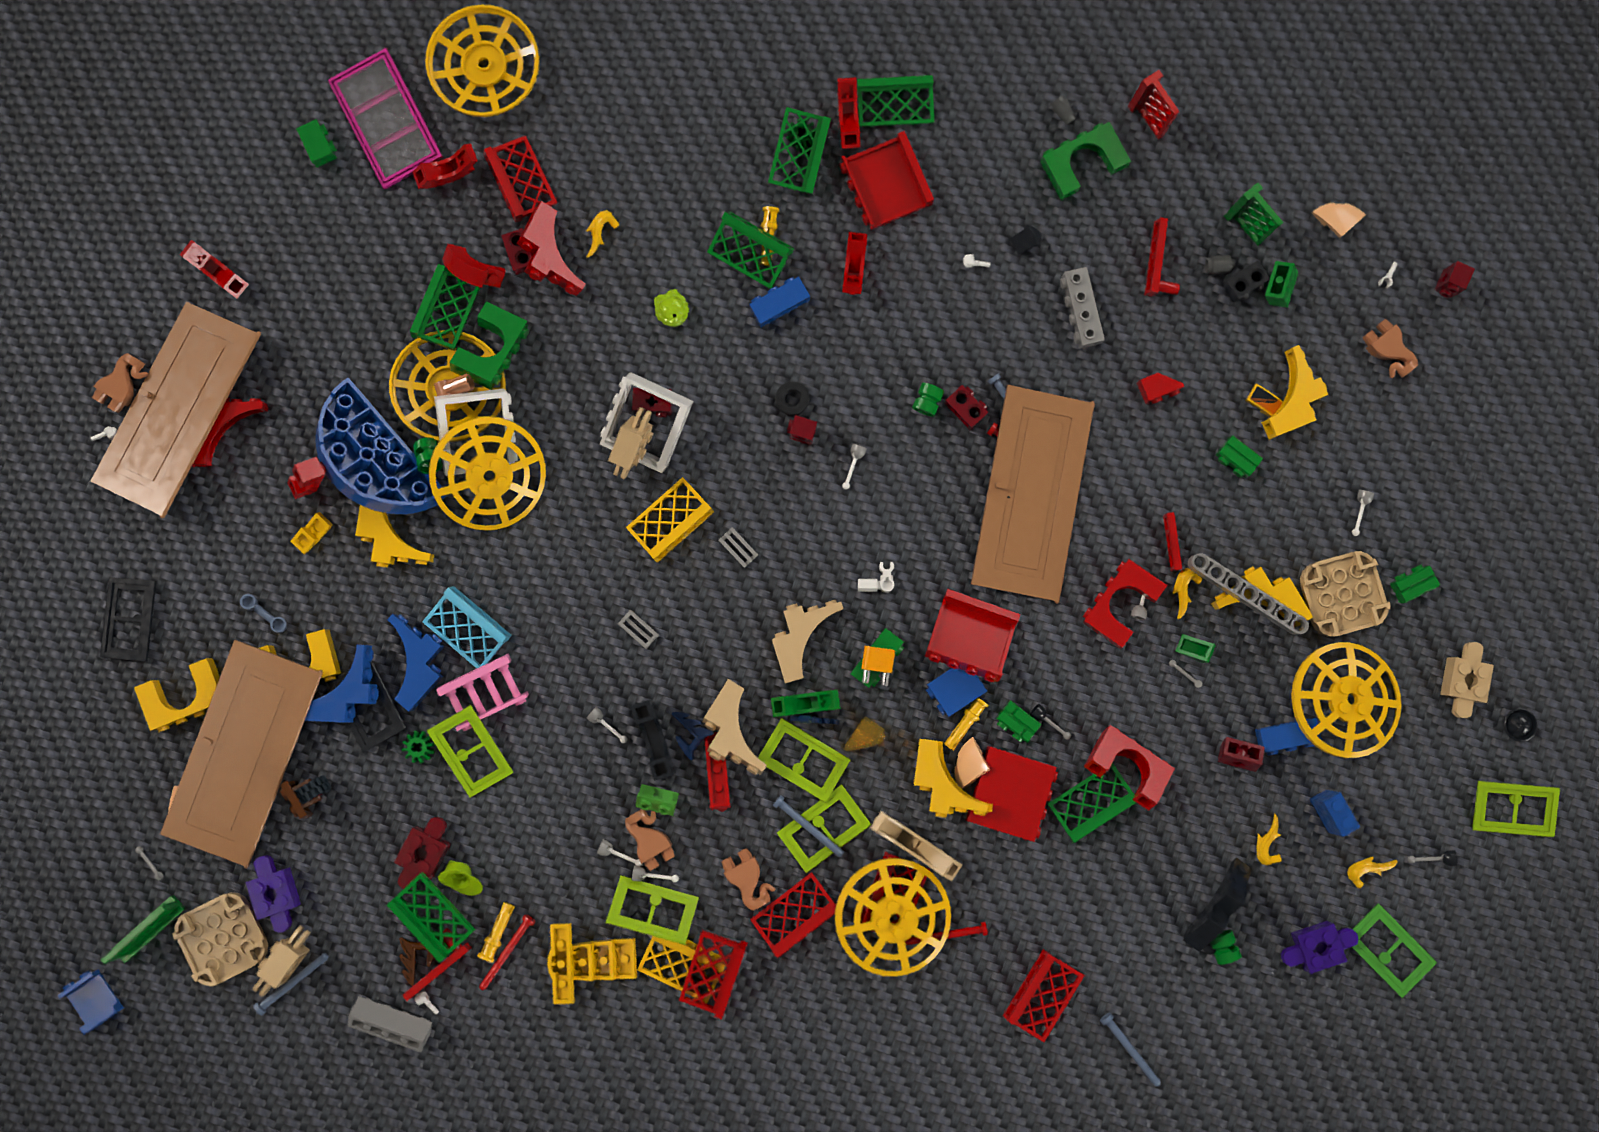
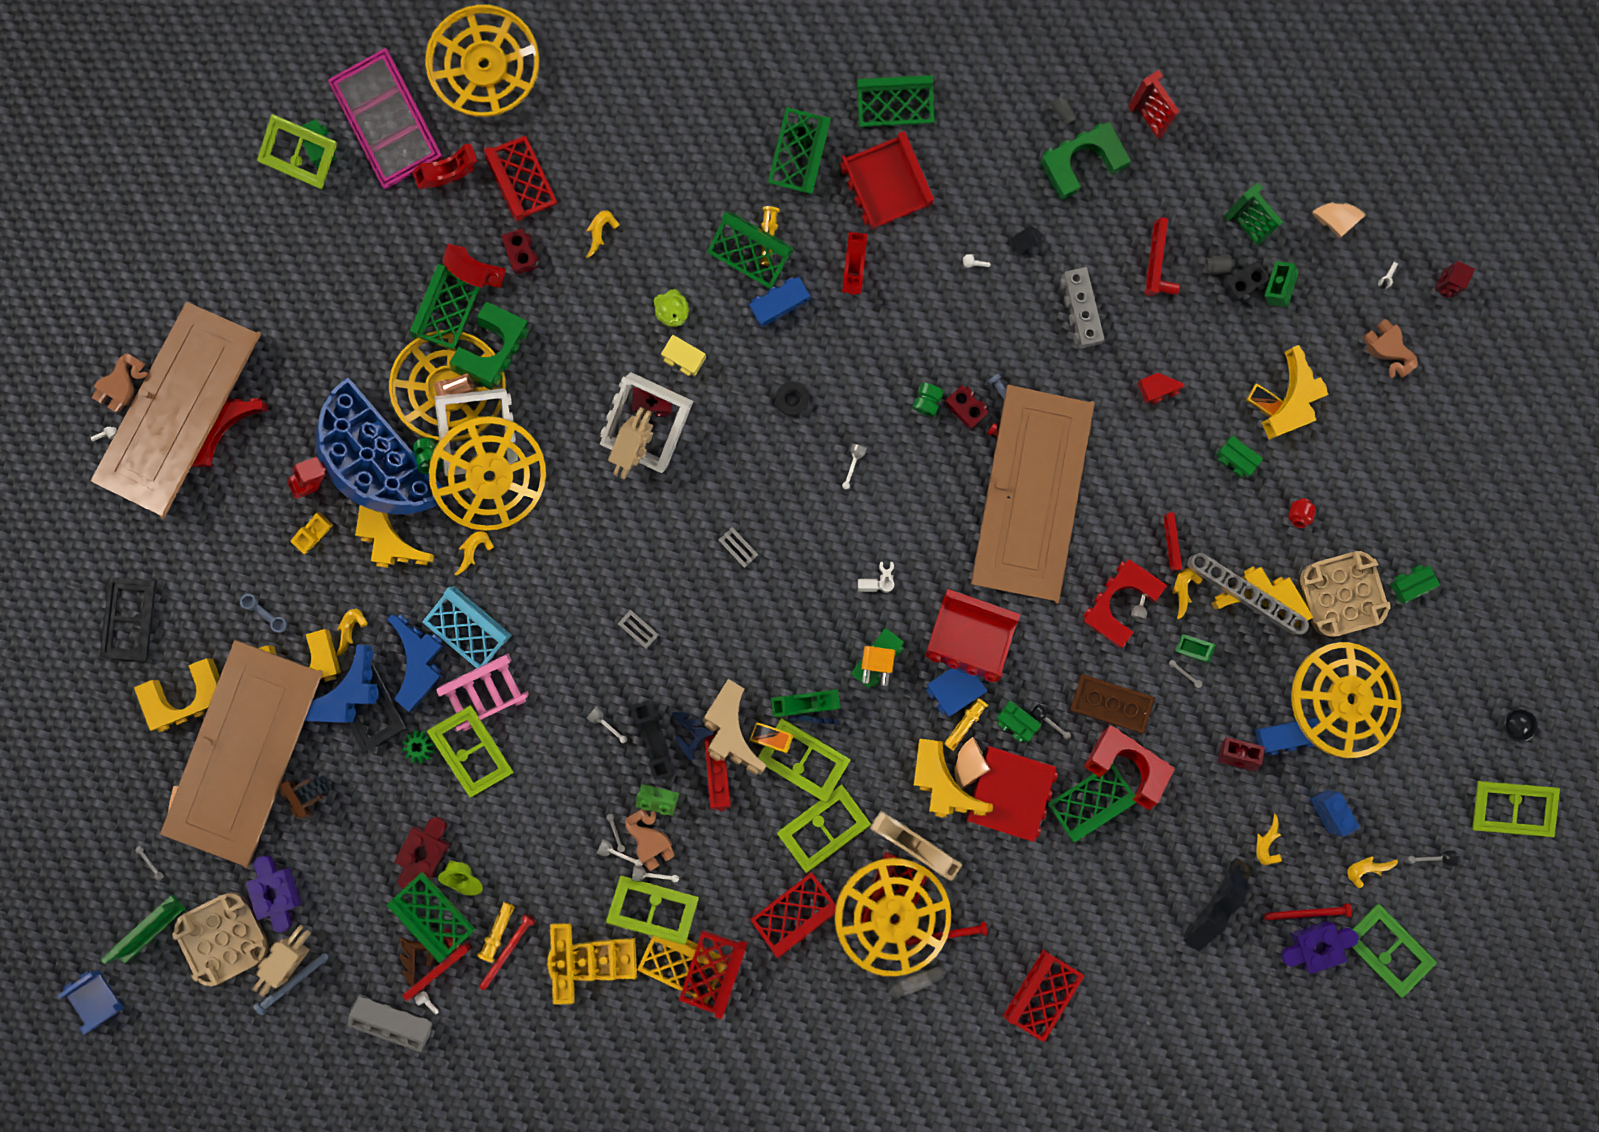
(214, 269): red arch -> none
(293, 169): none -> lime door
(346, 627): none -> yellow piece
(469, 547): none -> yellow piece
(546, 260): arch -> none
(621, 848): none -> light grey hinge
(678, 533): yellow fence -> none
(683, 356): none -> light yellow brick
(745, 877): nougat hips -> none
(771, 737): none -> slope
(790, 646): tan arch -> none
(802, 430): dark red brick -> none
(808, 826): sand blue bar -> none
(848, 113): red arch -> none
(865, 735): clear yellow slope -> none
(917, 982): none -> piece
(1107, 1020): sand blue bar -> none
(1112, 703): none -> reddish brown tile
(1225, 949): green wheel -> none
(1302, 513): none -> red head
(1345, 910): none -> red bar
(1364, 498): hinge -> none
(1467, 680): tan brick -> none

